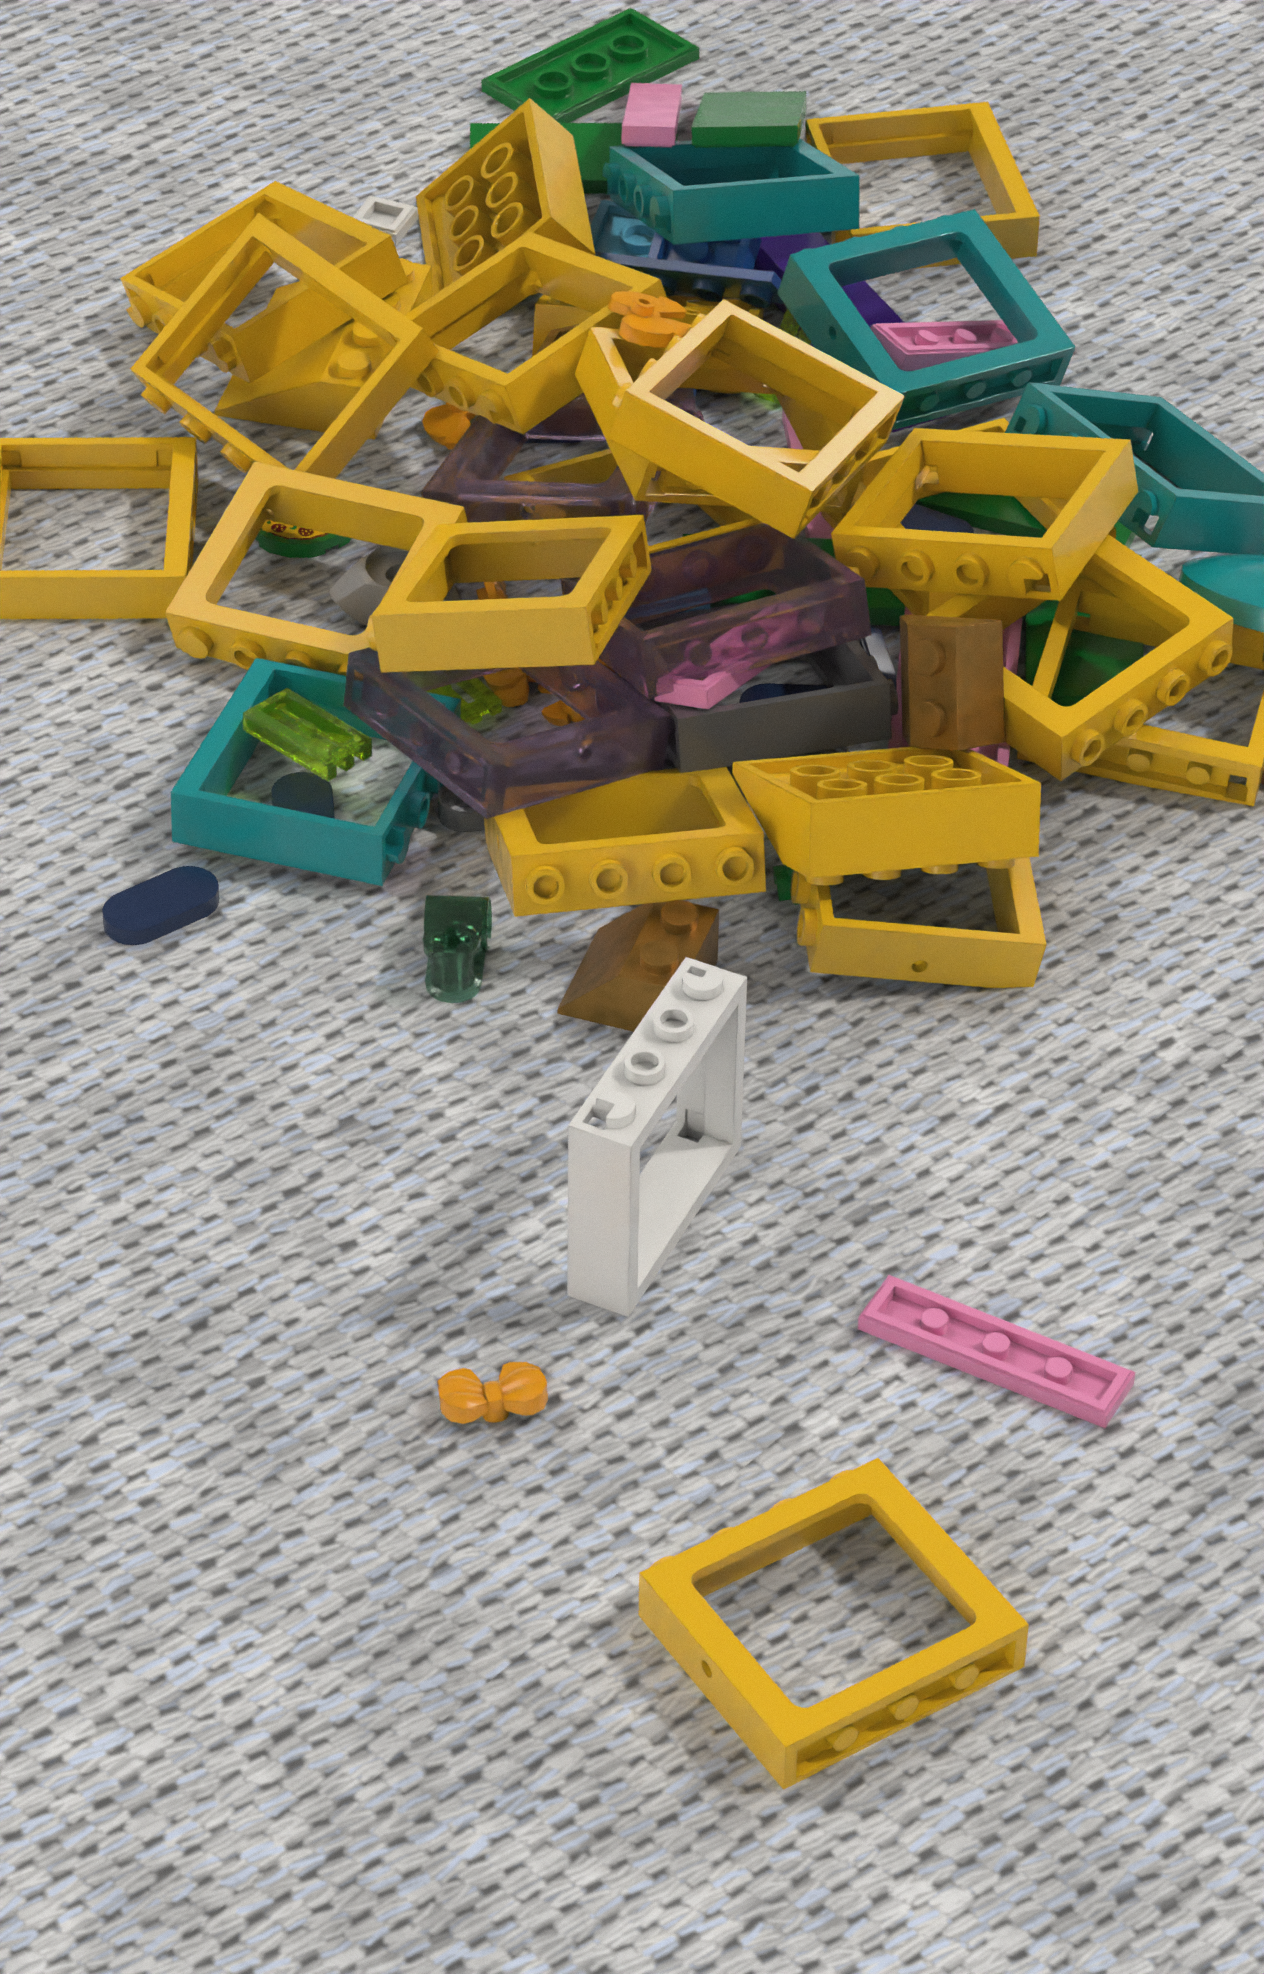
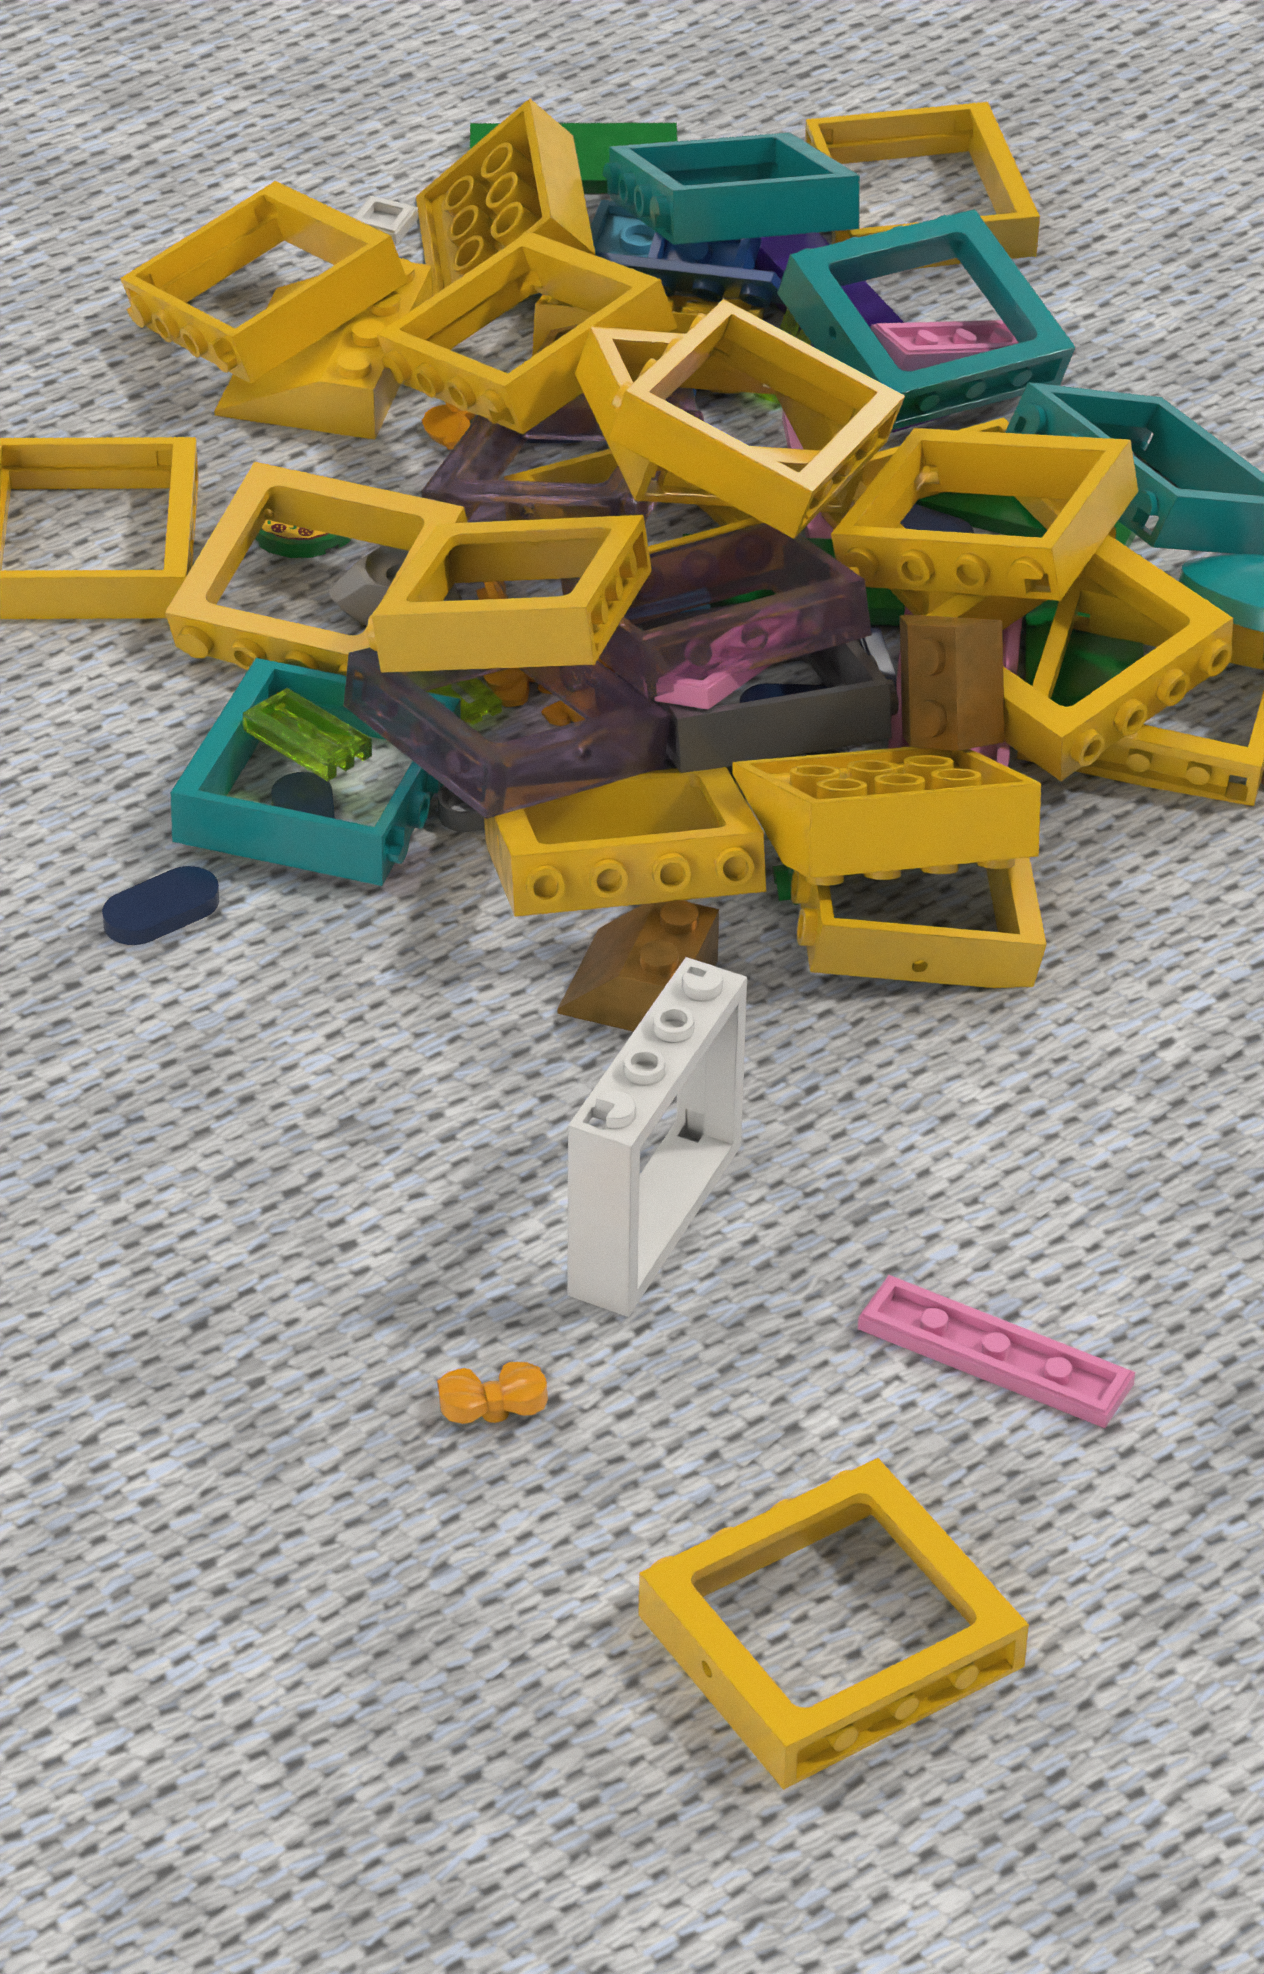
(218, 298): yellow window -> none
(456, 945): clear green piece -> none
(592, 67): green tile -> none
(647, 319): light orange piece -> none
(652, 115): bright pink tile -> none
(749, 119): tile -> none

